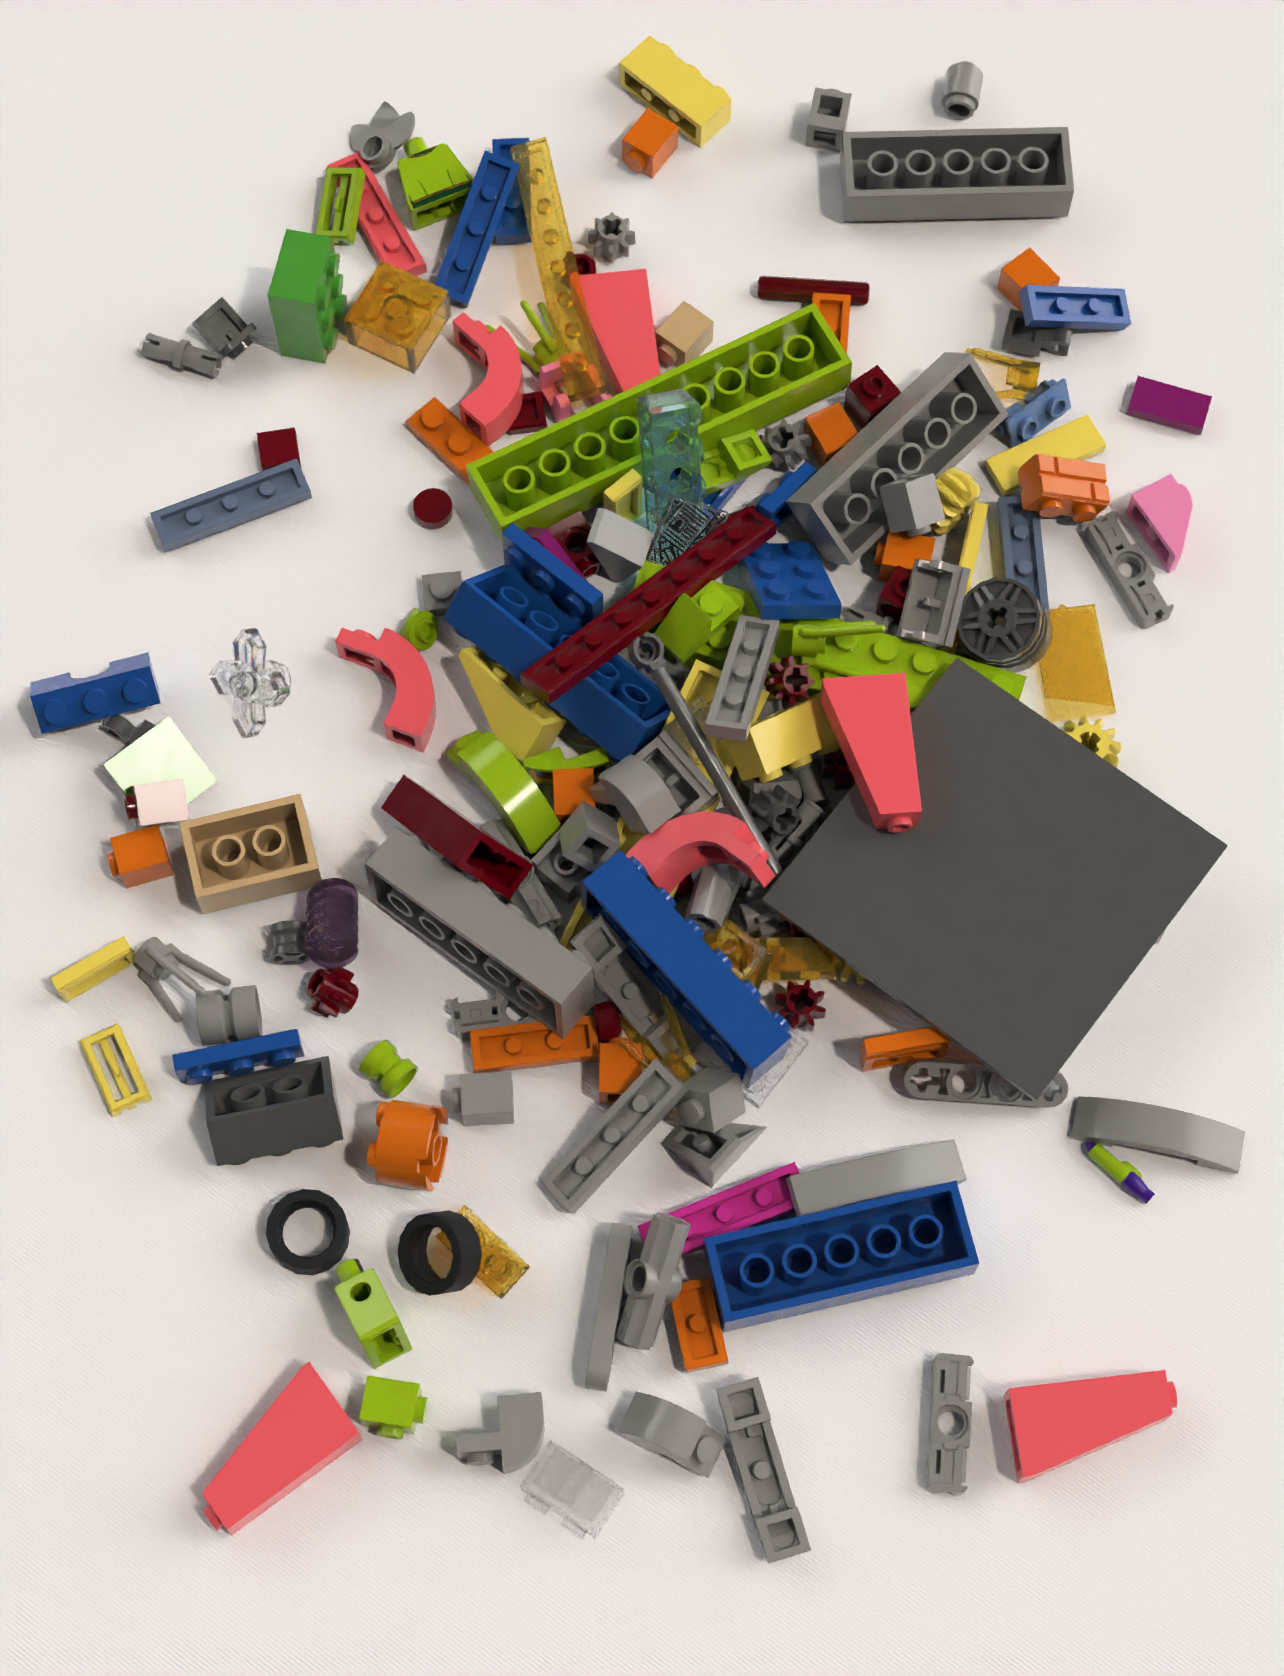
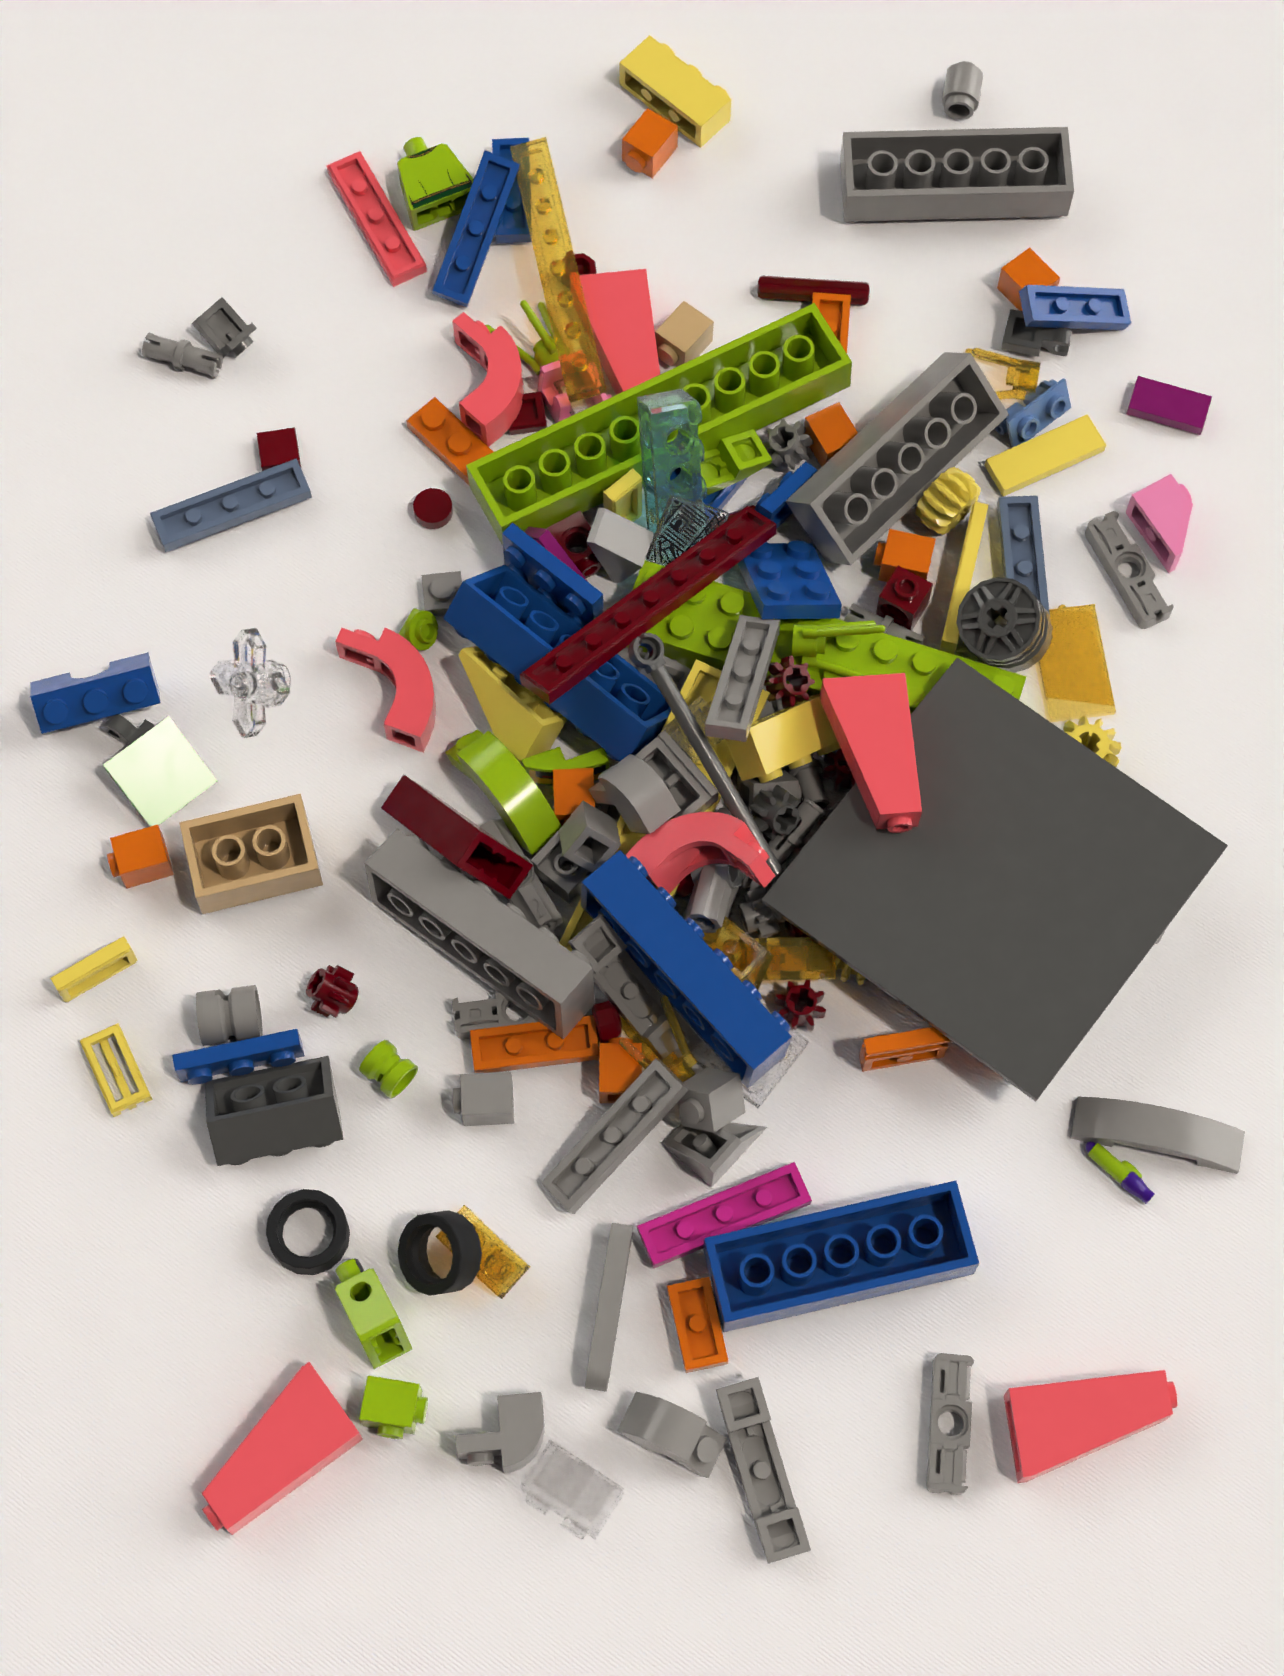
(157, 803): brick -> none
(162, 961): light grey plant -> none
(288, 942): dark grey wheel -> none
(307, 296): bright green brick -> none
(332, 923): clear purple piece -> none
(356, 177): lime tile -> none
(382, 136): light grey plate -> none
(397, 317): clear yellow brick -> none
(408, 1145): orange brick -> none
(611, 237): light grey gear -> none
(653, 1281): light grey piece -> none
(696, 620): lime slope -> none
(828, 119): light grey brick -> none
(869, 395): dark red brick -> none
(875, 1177): light grey slope -> none
(912, 504): light grey brick -> none
(933, 603): light grey hinge -> none
(984, 1087): light grey beam -> none
(1063, 487): orange brick -> none

